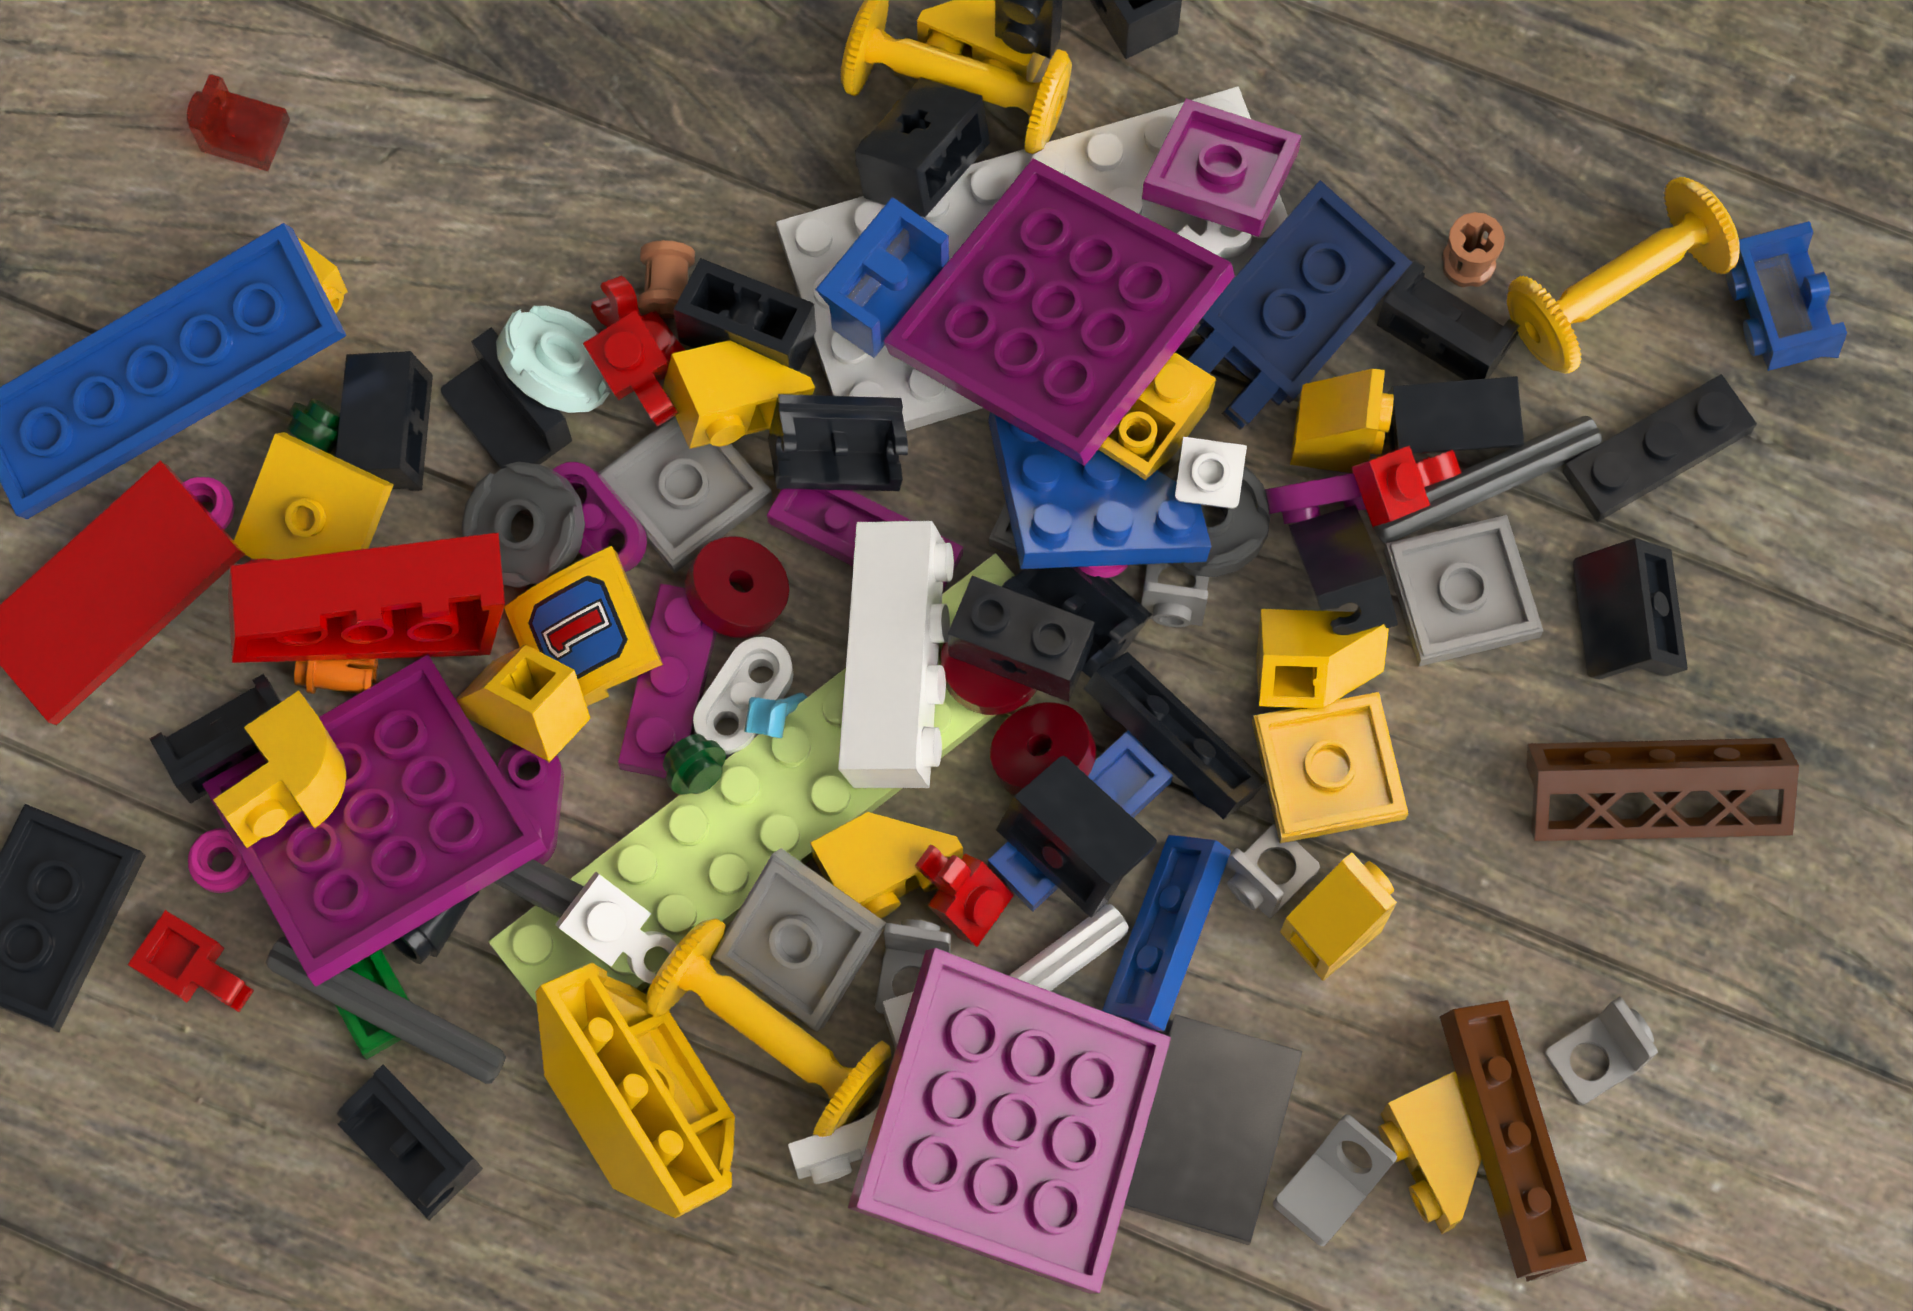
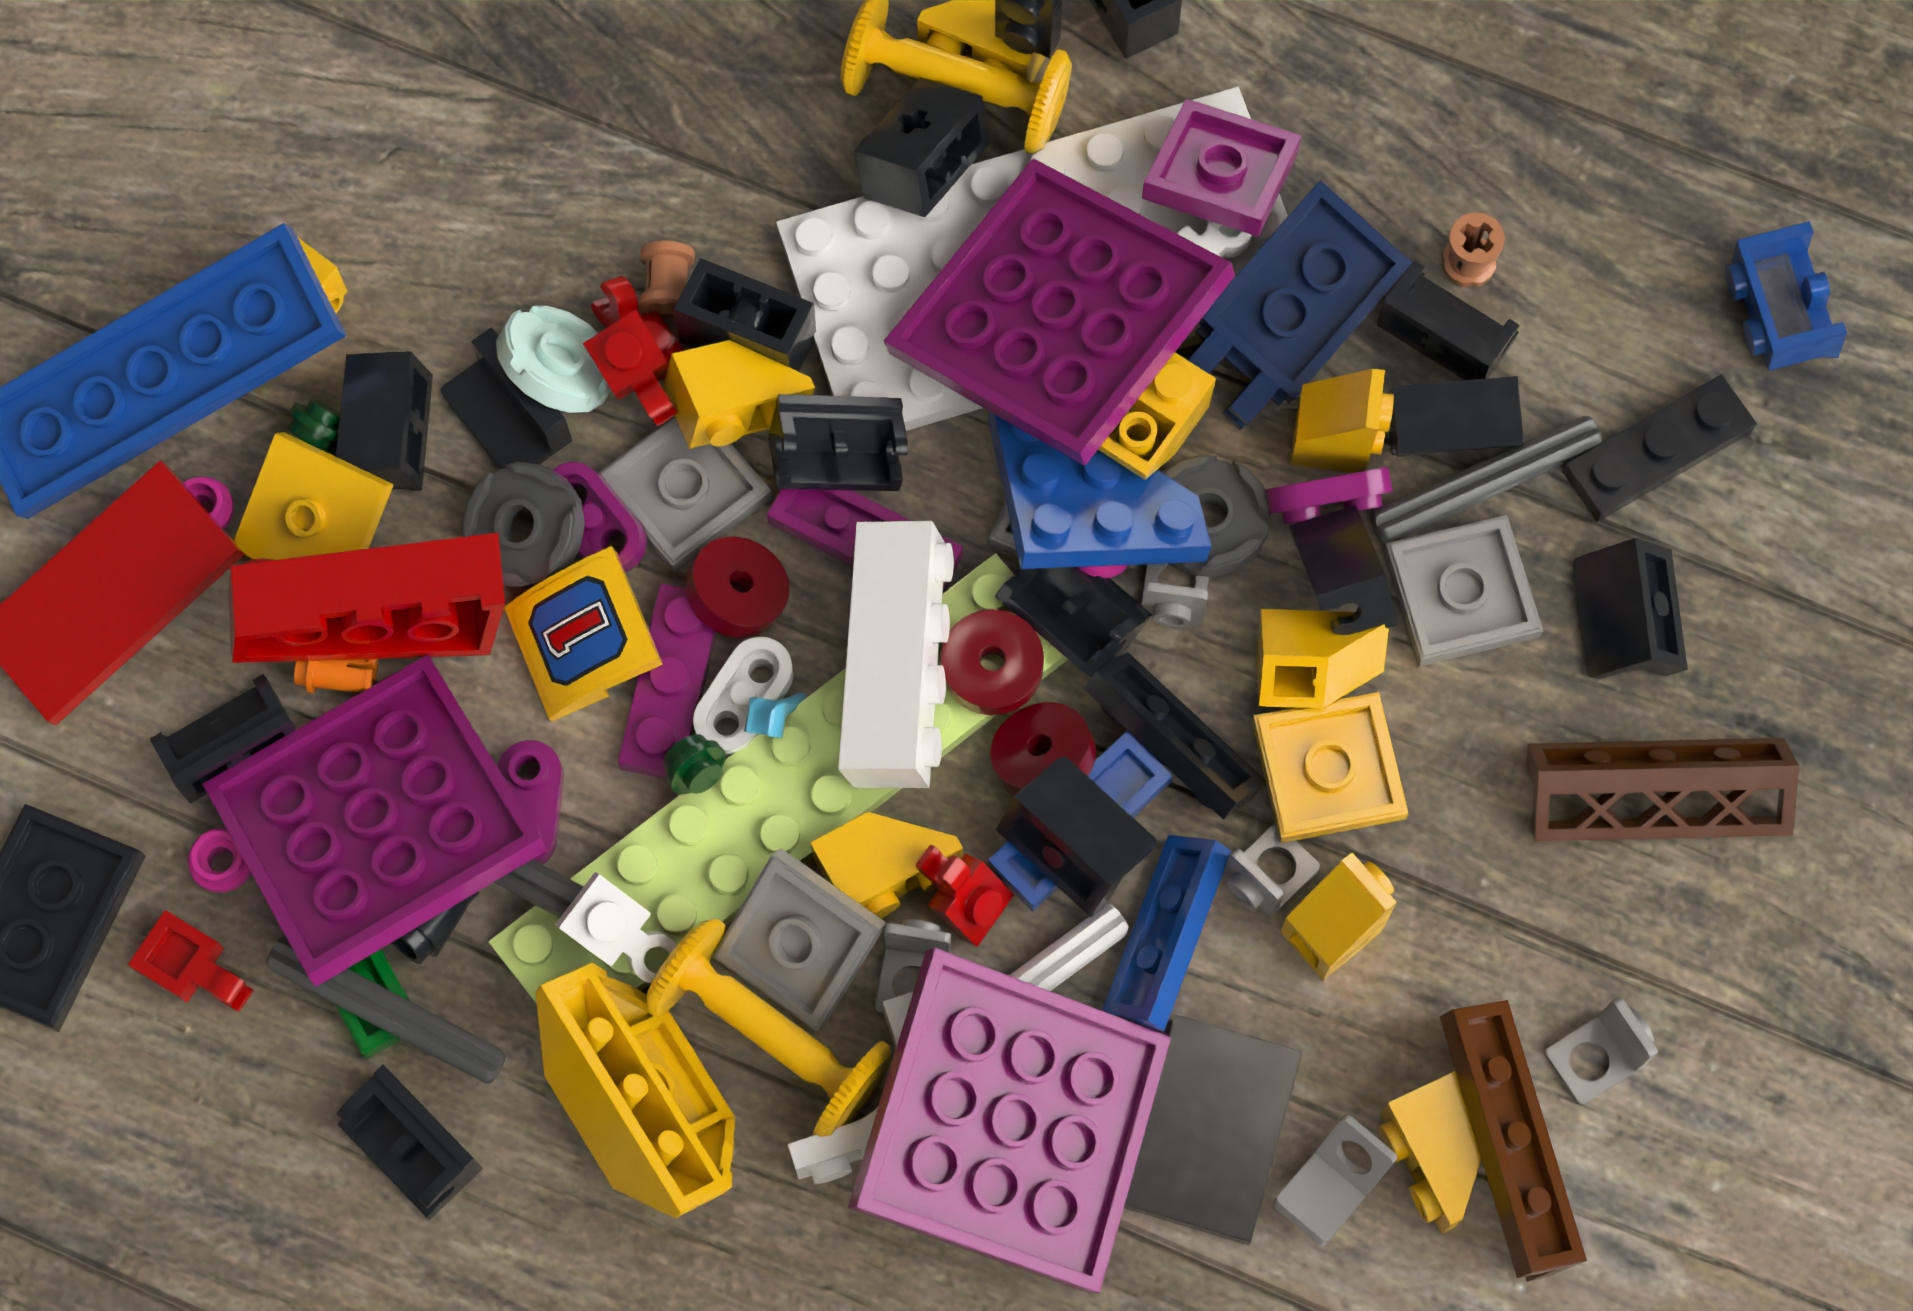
(235, 125): clear red bracket -> none
(300, 773): yellow brick -> none
(527, 701): yellow slope -> none
(883, 275): blue window -> none
(1020, 638): black brick -> none
(1210, 472): white bracket -> none
(1395, 483): red plate -> none
(1698, 226): yellow hose -> none

